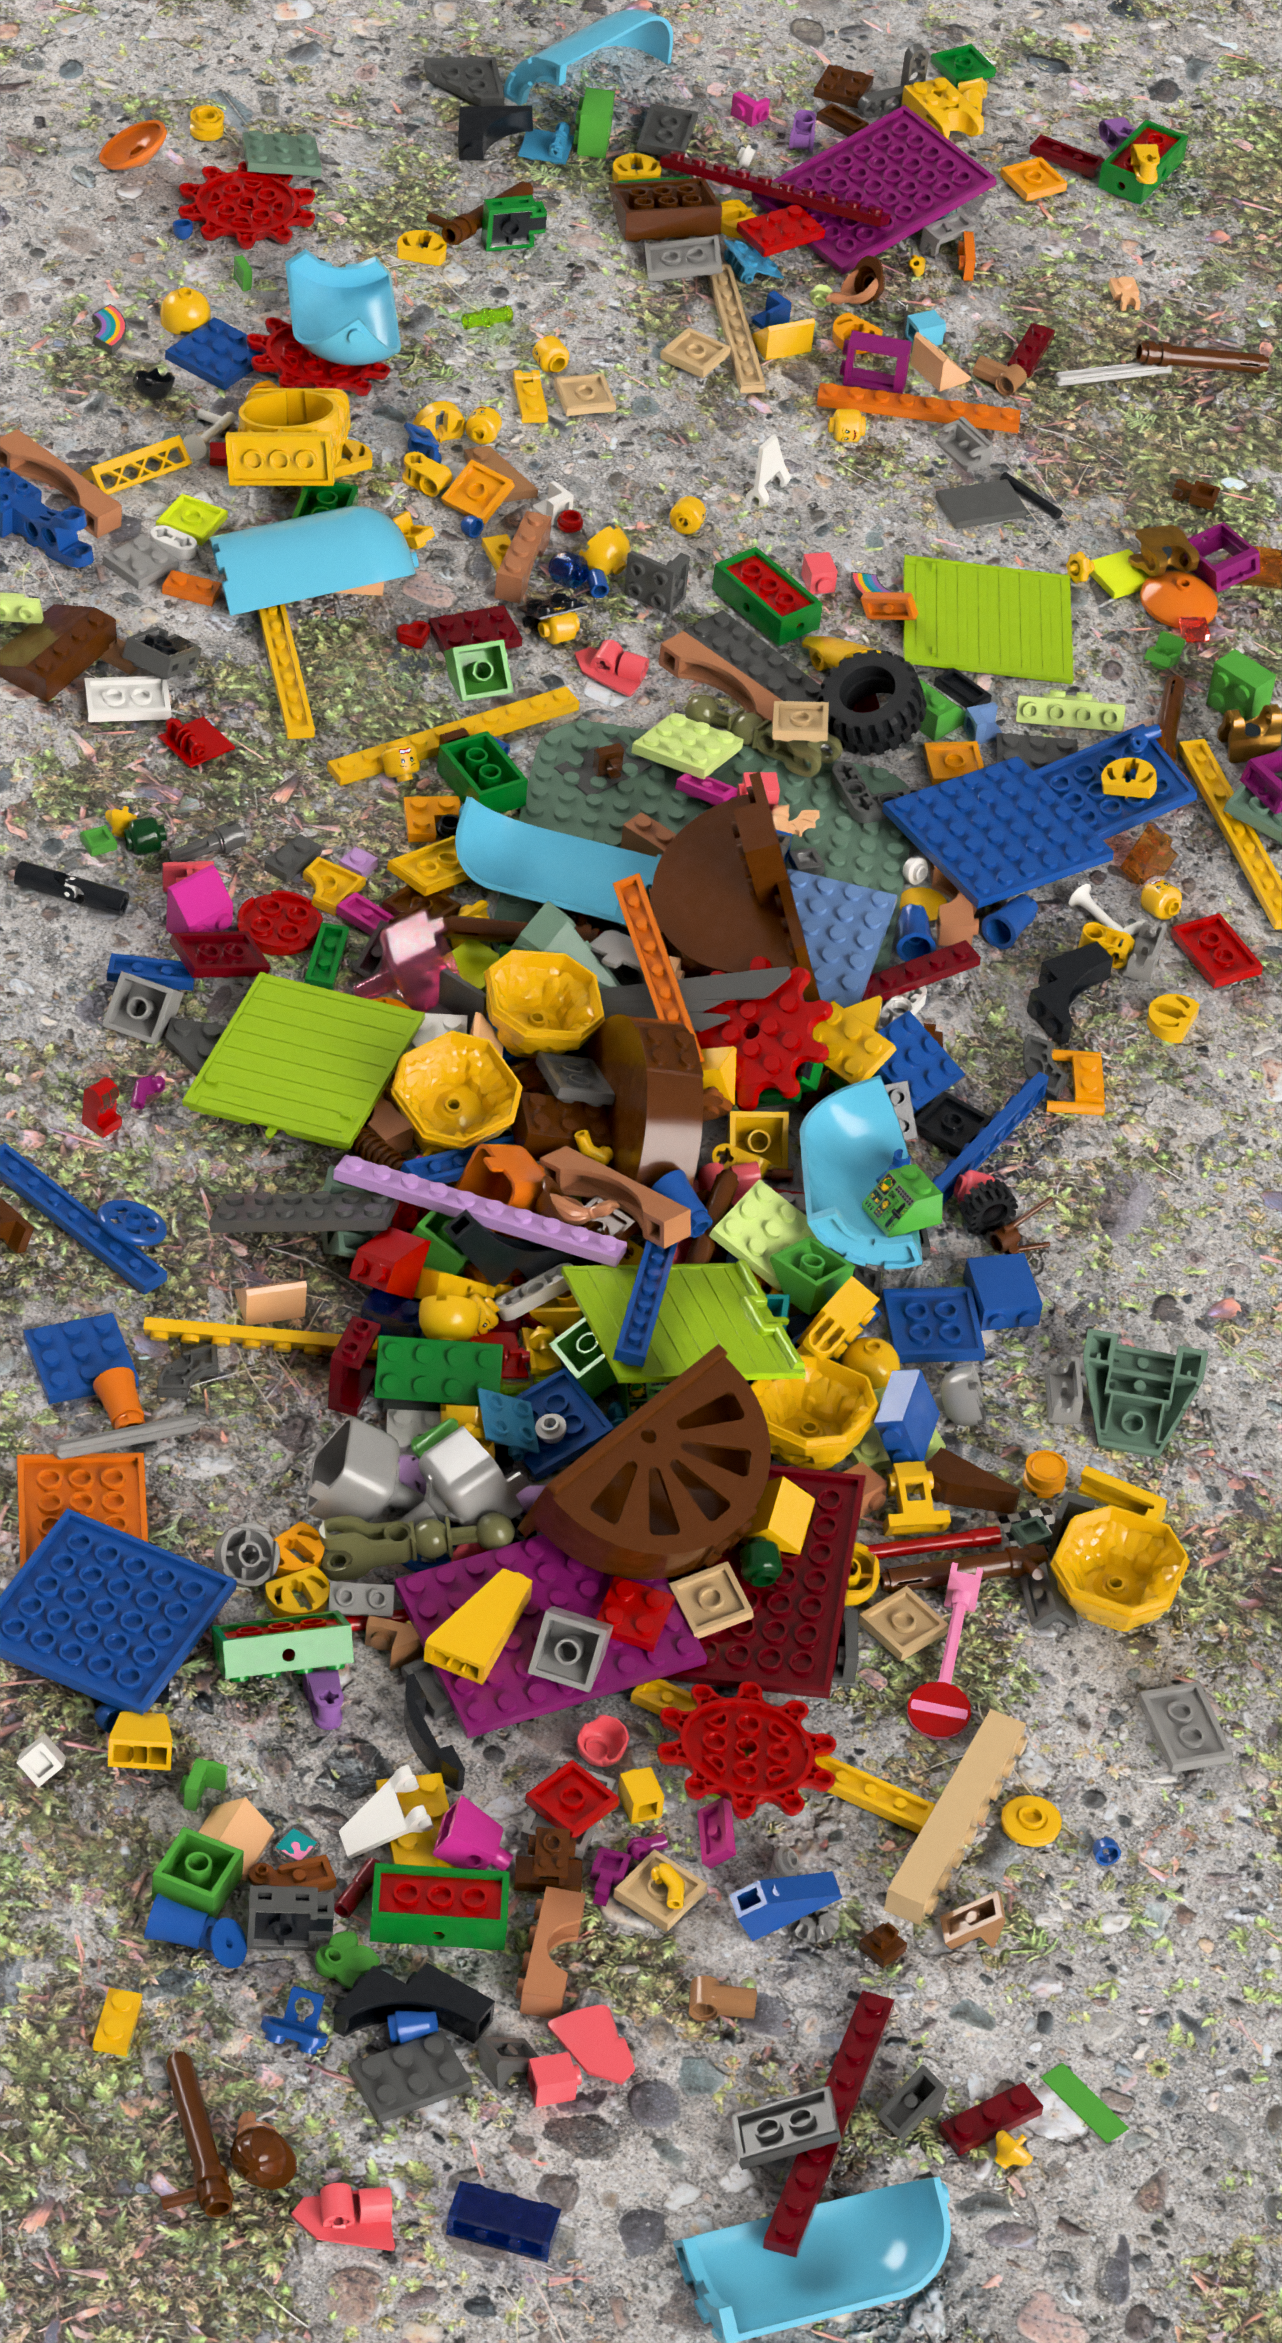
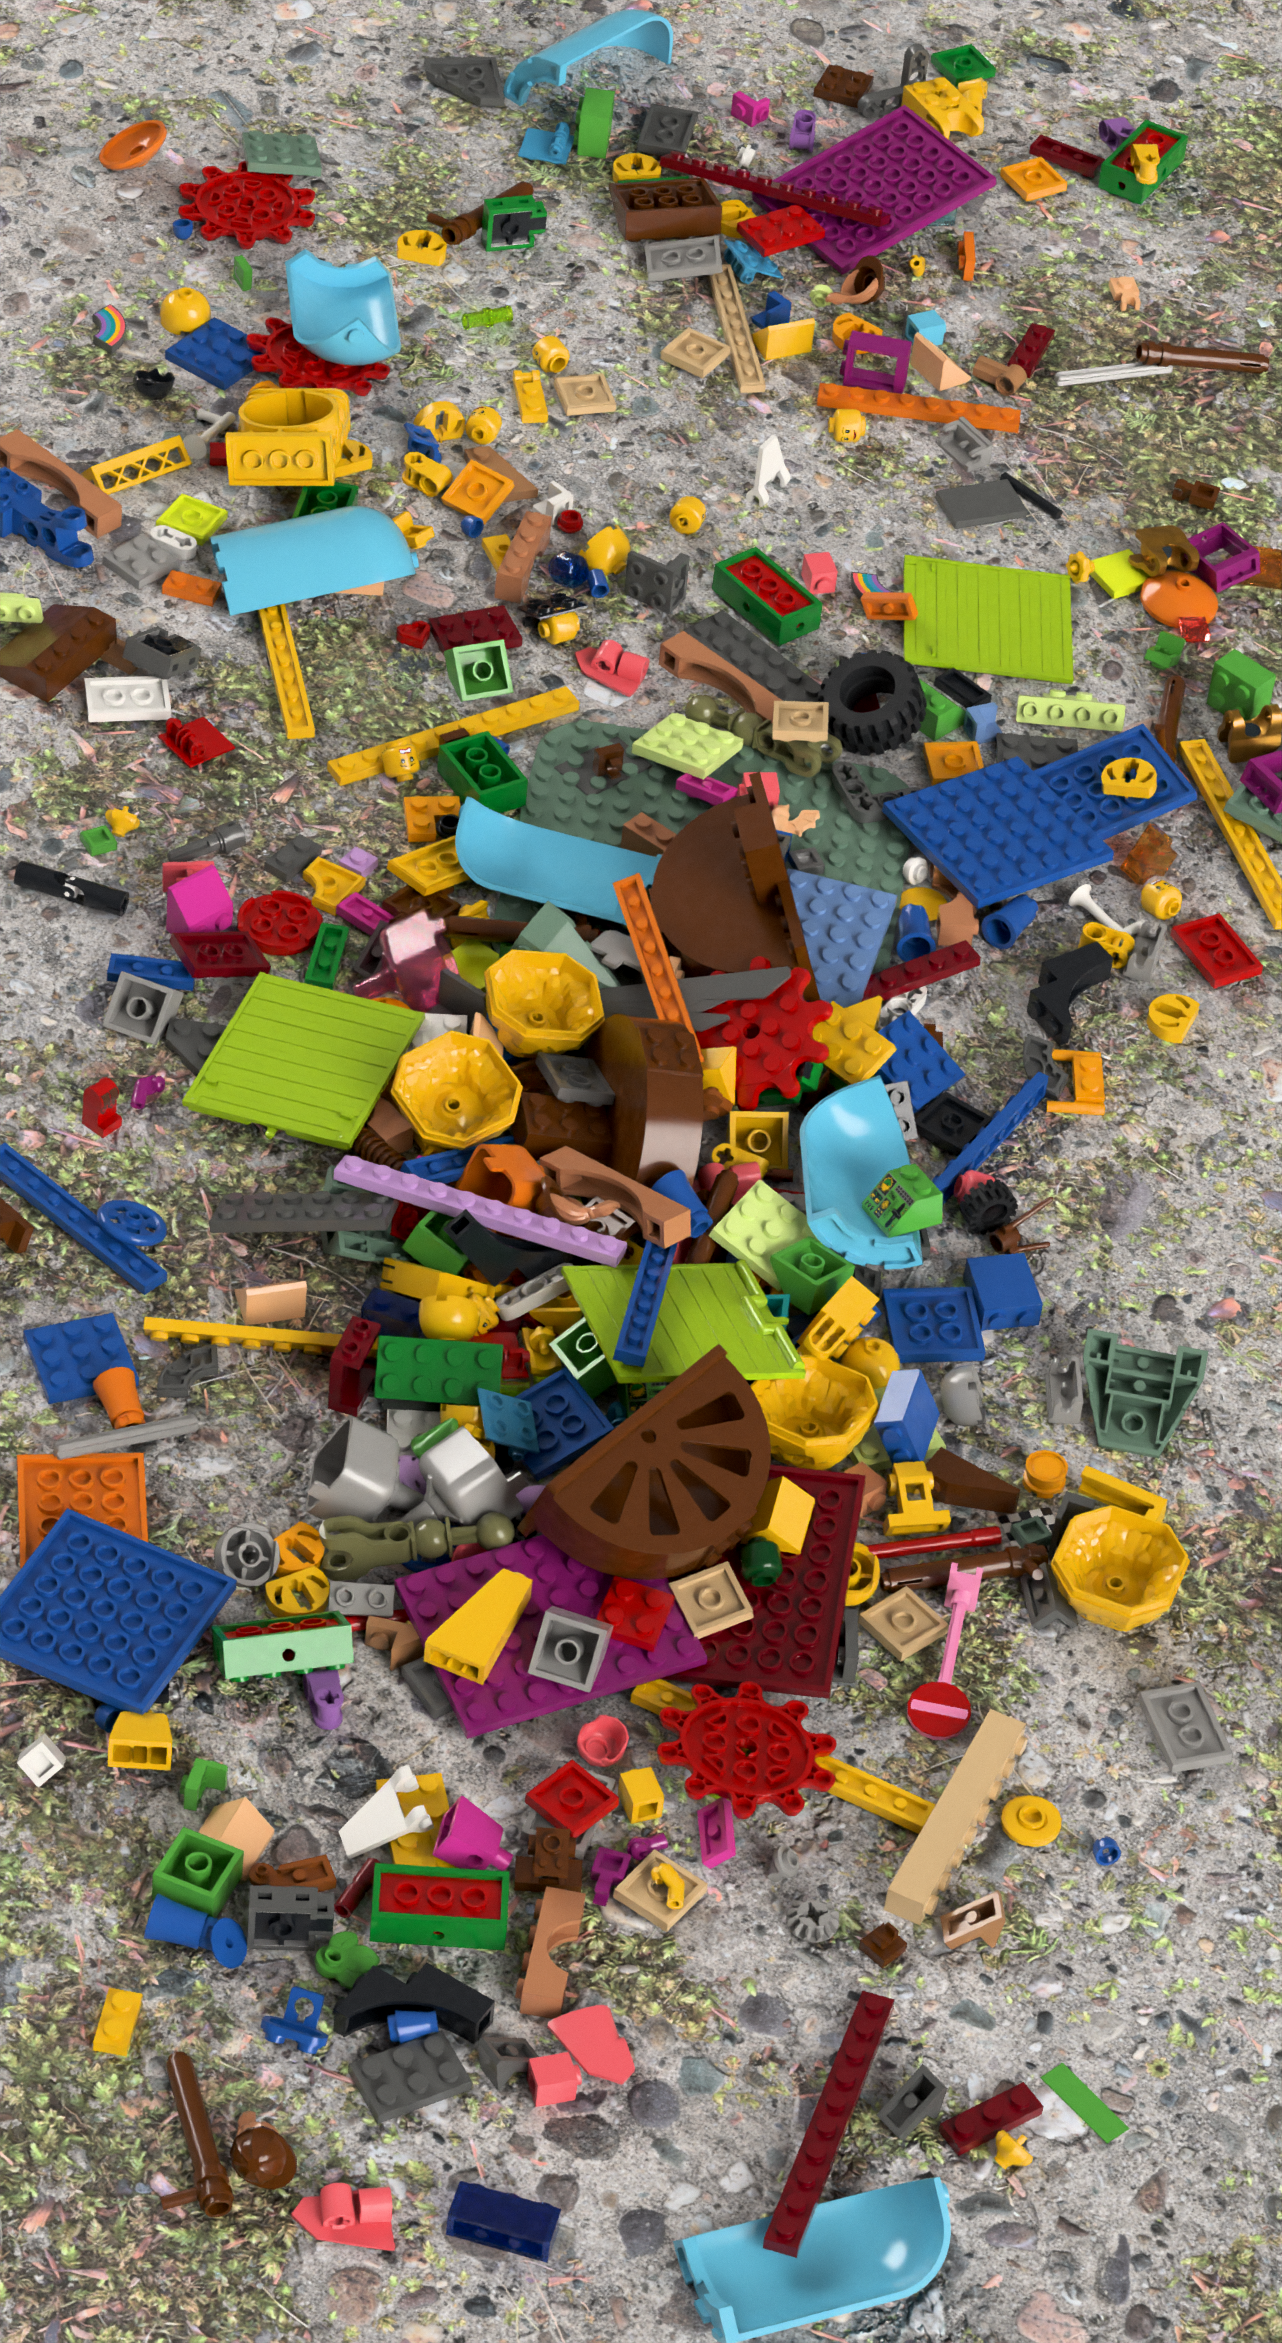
(144, 836): dark green head -> none
(206, 123): yellow wheel -> none
(295, 1846): tile -> none
(391, 1262): red slope -> none
(433, 1757): black slope -> none
(487, 124): black arch -> none
(553, 1434): white plate -> none
(585, 1145): yellow arm -> none
(711, 1999): medium nougat piece -> none
(780, 1901): blue slope -> none
(785, 2128): dark grey tile -> none
(829, 651): yellow panel -> none
(841, 120): reddish brown tile -> none
(896, 1163): blue hand -> none
(945, 231): light grey hinge -> none
(1141, 737): blue arm -> none

